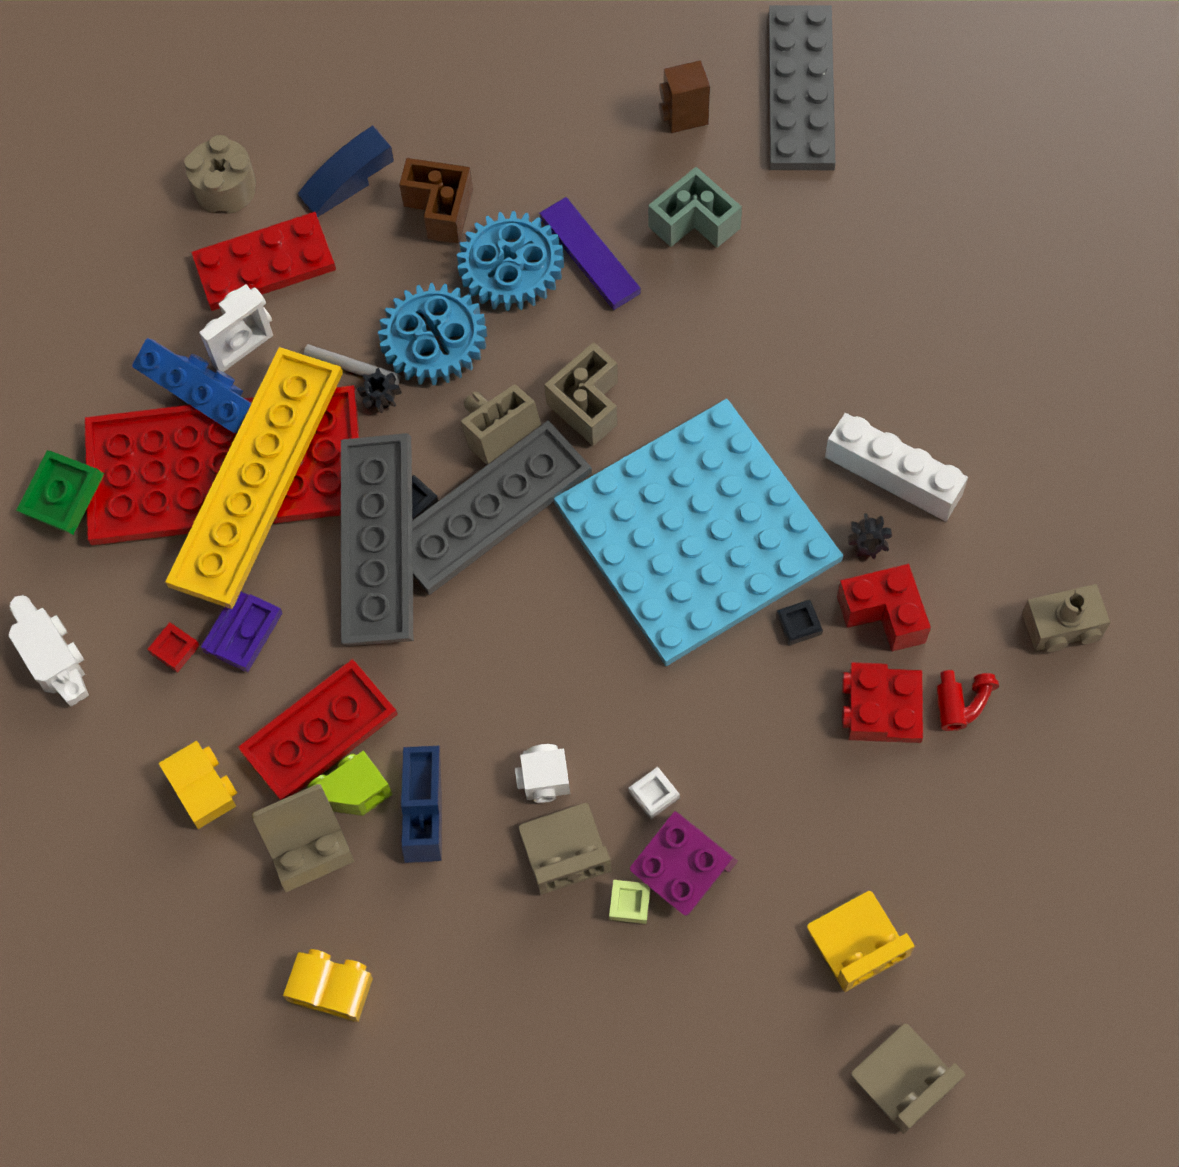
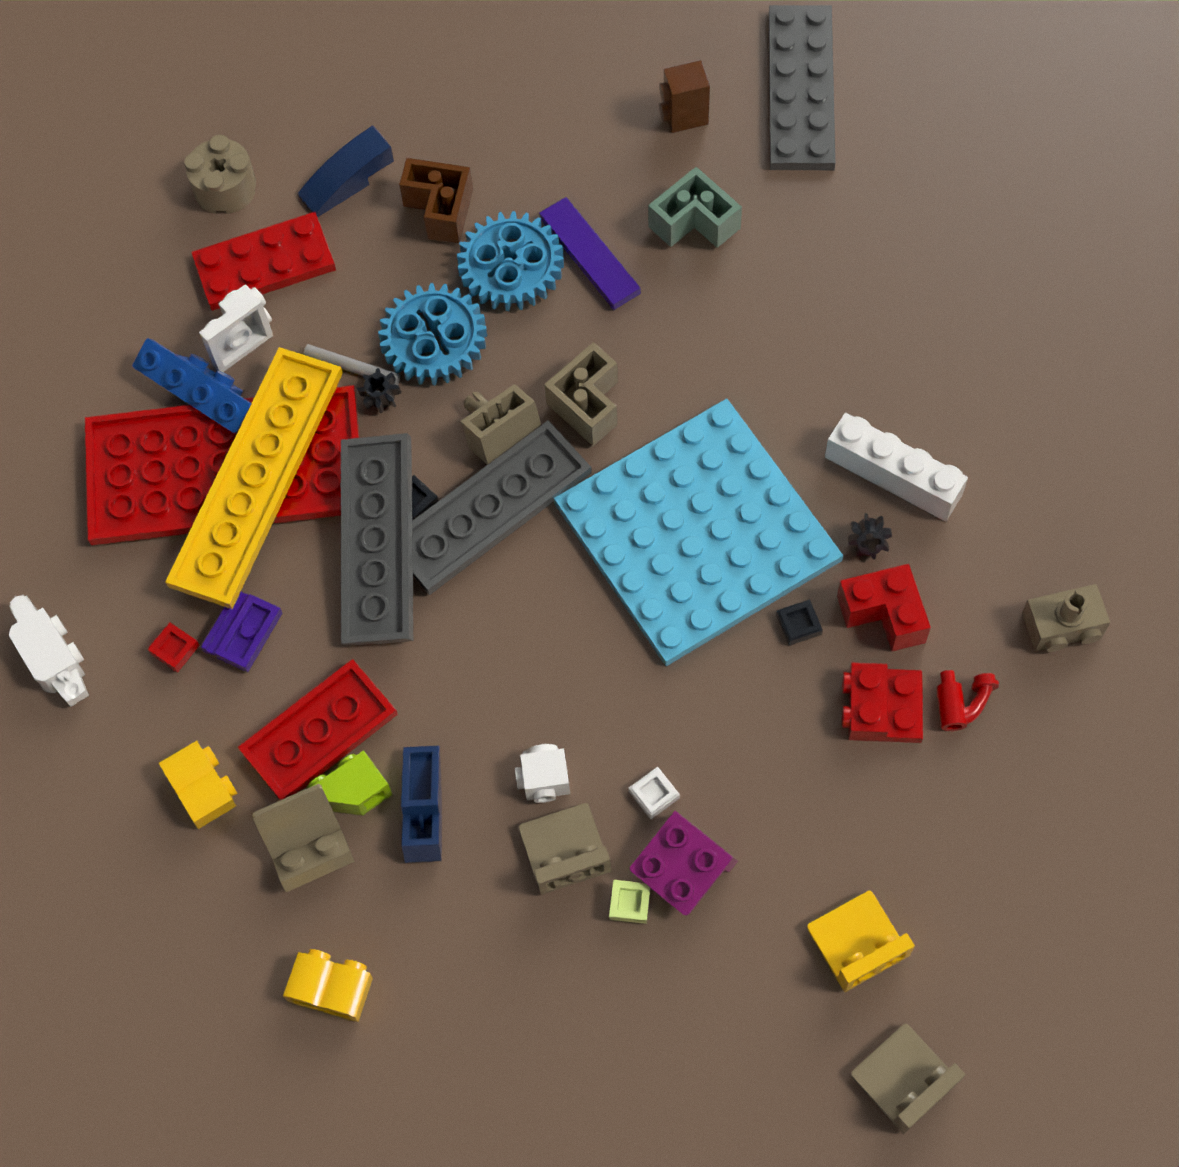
(60, 492): green plate -> none

